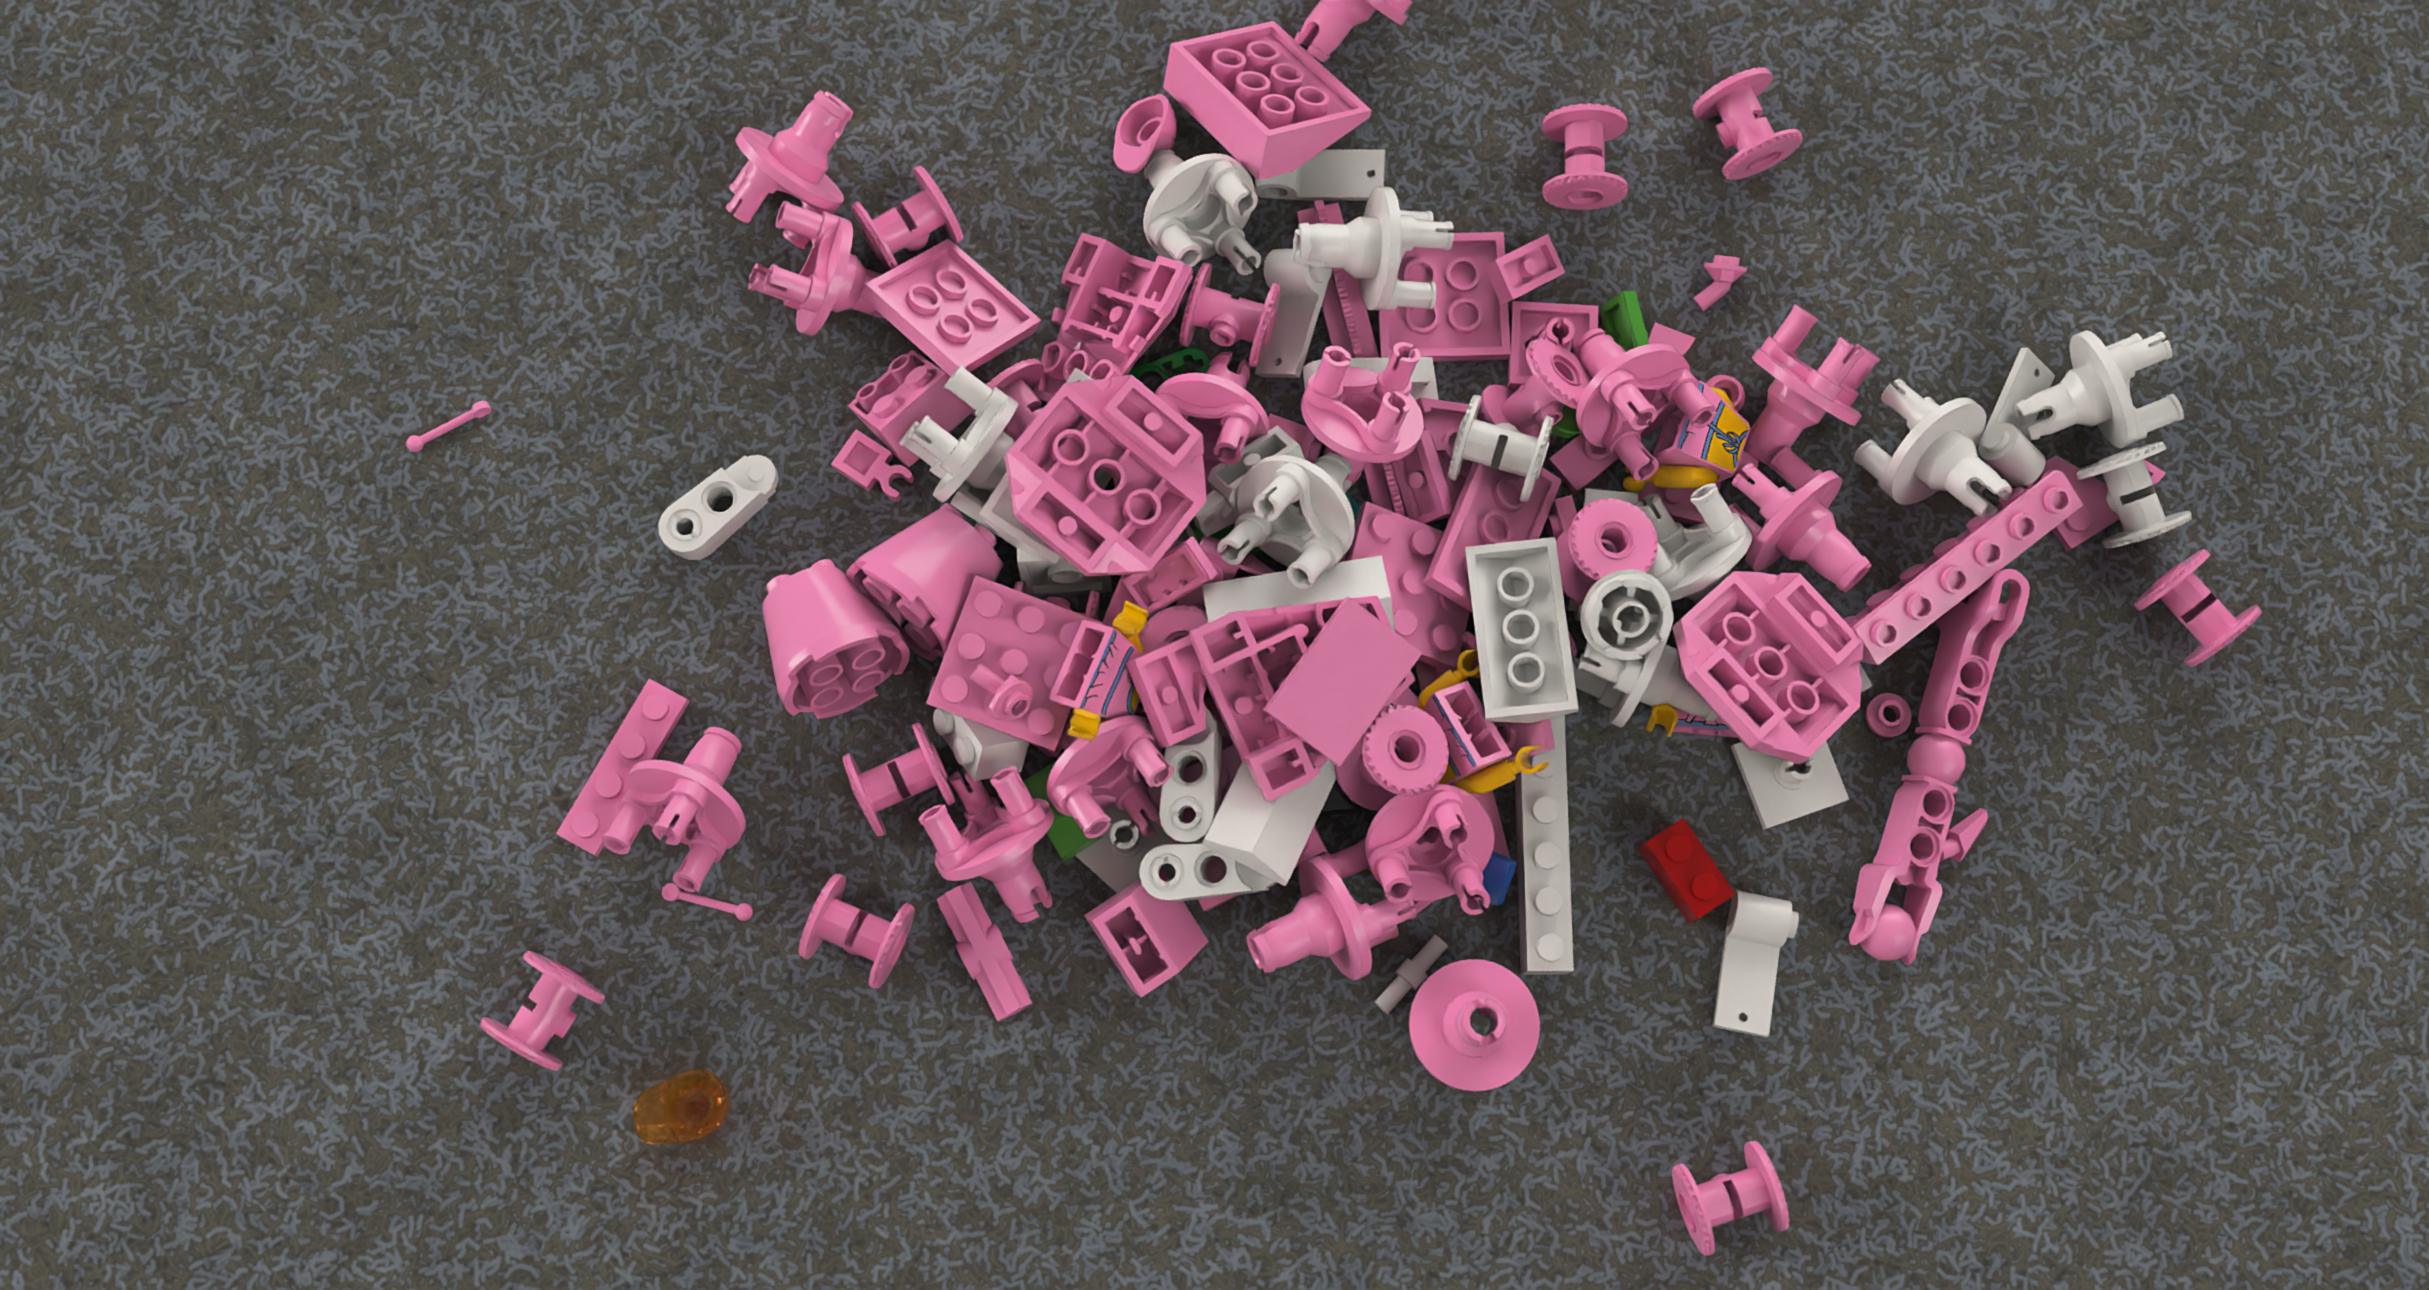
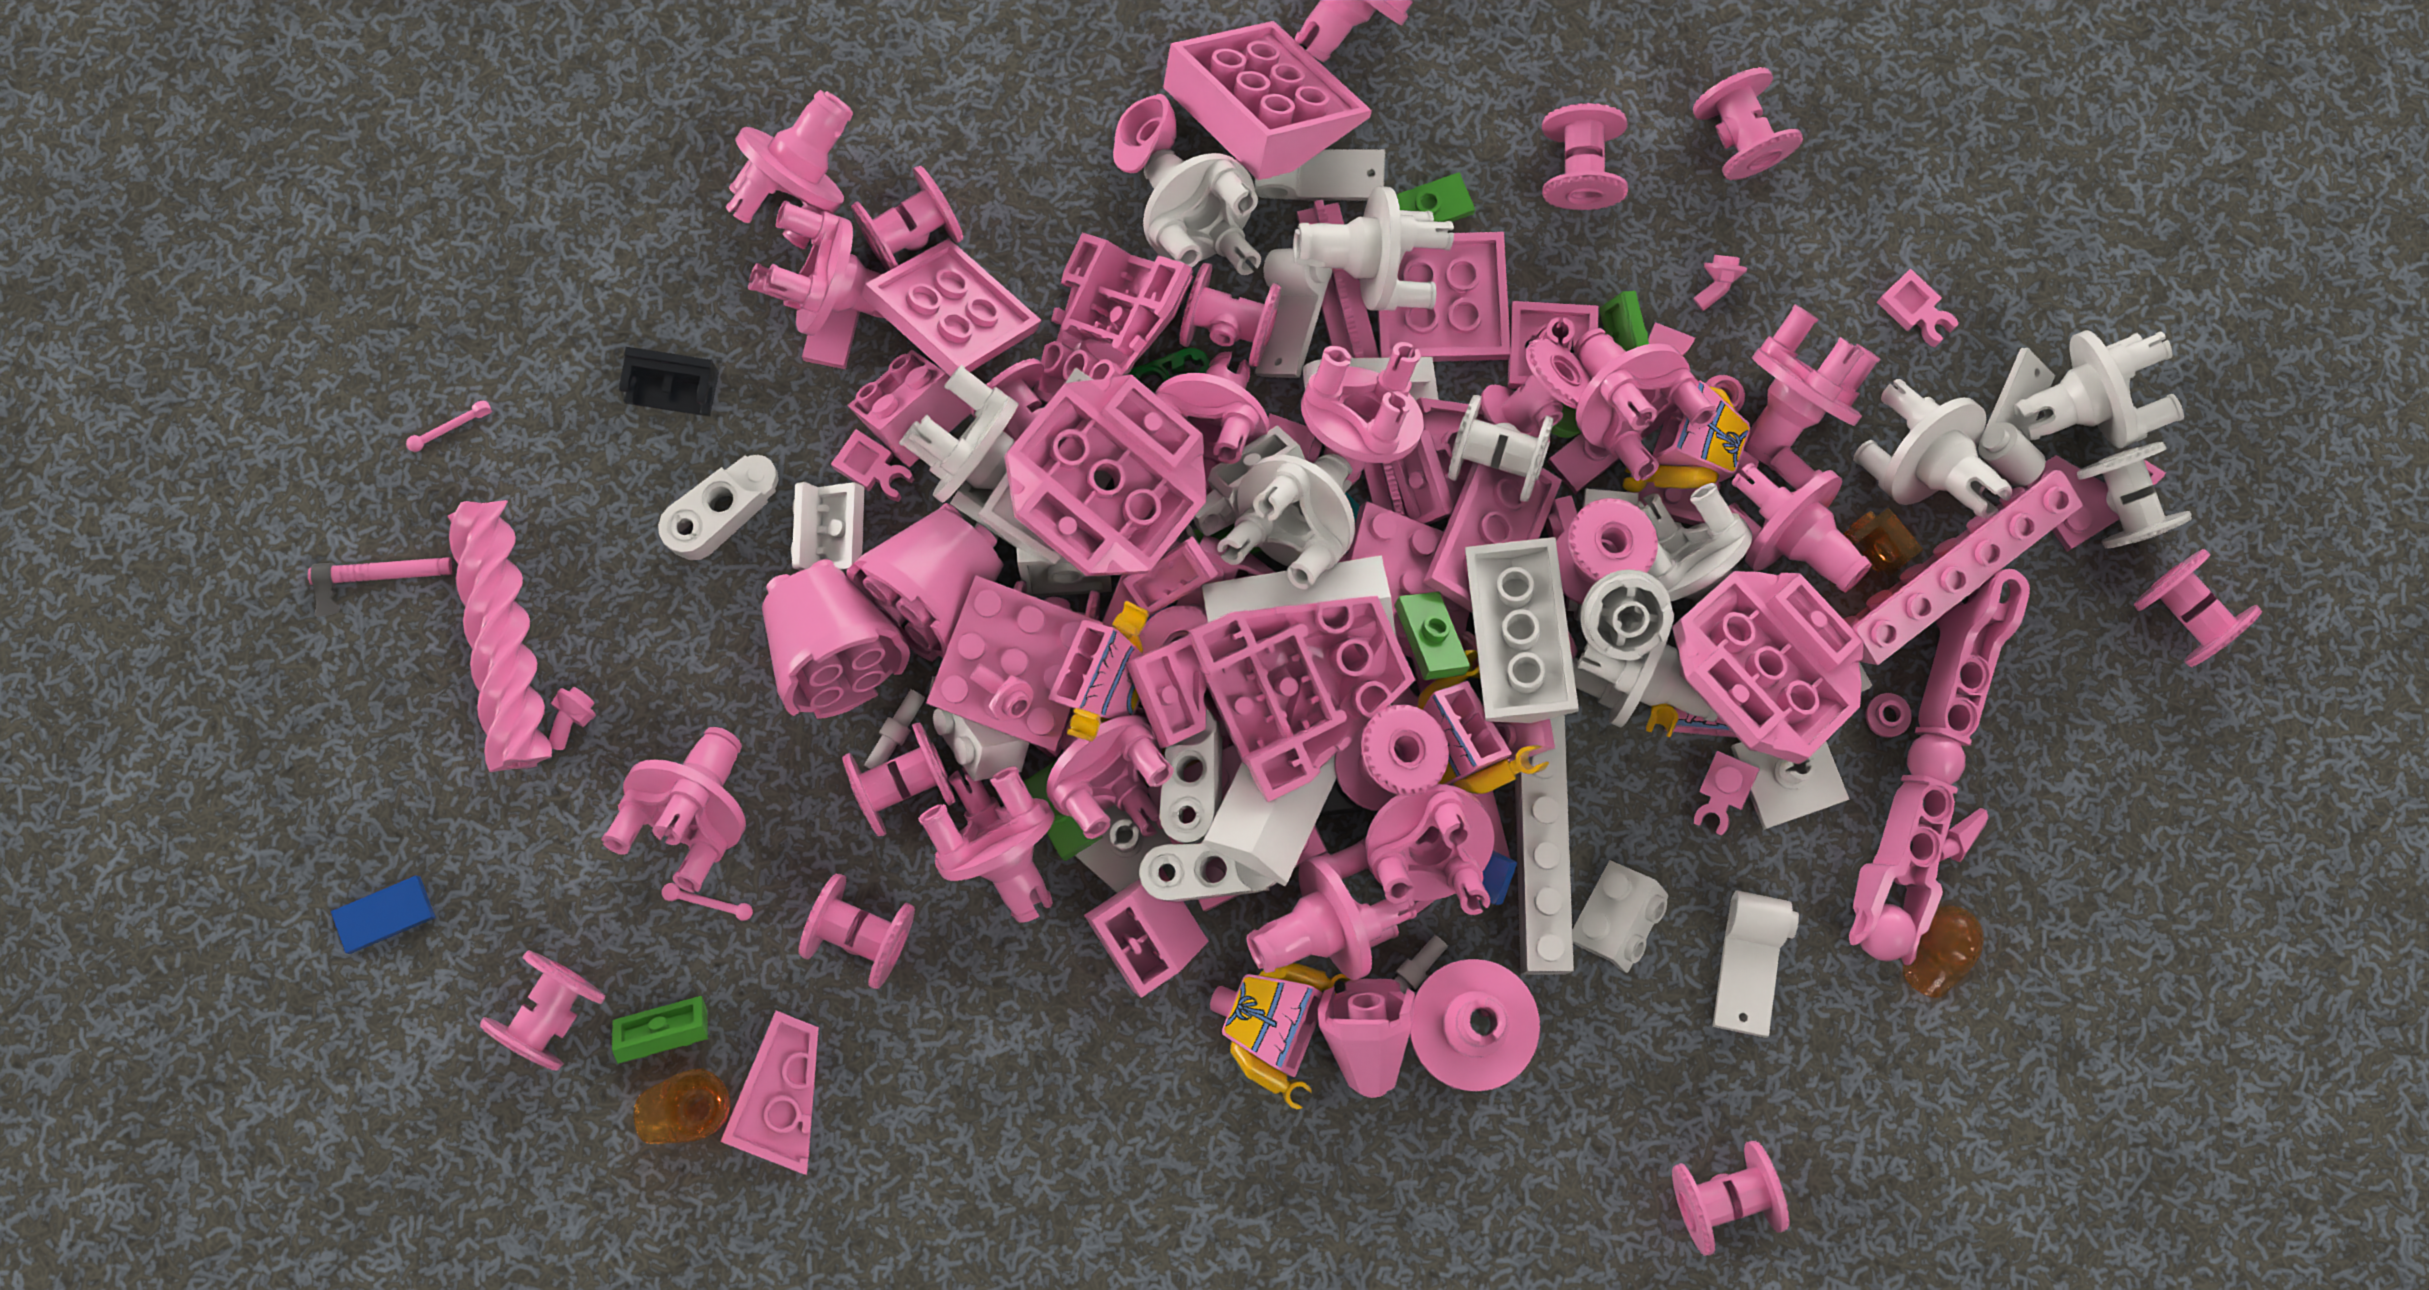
(326, 575): none -> bright pink piece
(383, 914): none -> blue tile
(495, 631): none -> bright pink piece
(571, 707): none -> bright pink plate
(636, 741): bright pink plate -> none
(659, 1029): none -> bright green plate
(668, 381): none -> black hinge
(777, 1097): none -> bright pink wing
(827, 524): none -> white bracket
(833, 341): none -> bright pink tile
(895, 729): none -> white bar
(984, 951): bright pink piece -> none
(1273, 1023): none -> torso
(1342, 681): bright pink tile -> none
(1368, 1032): none -> bright pink cone
(1431, 635): none -> bright green plate
(1444, 197): none -> bright green plate
(1524, 269): bright pink plate -> none
(1620, 915): none -> white bracket
(1686, 871): red brick -> none
(1728, 785): none -> bright pink plate
(1885, 540): none -> clear orange bracket
(1912, 303): none -> bright pink plate
(1945, 951): none -> clear orange piece

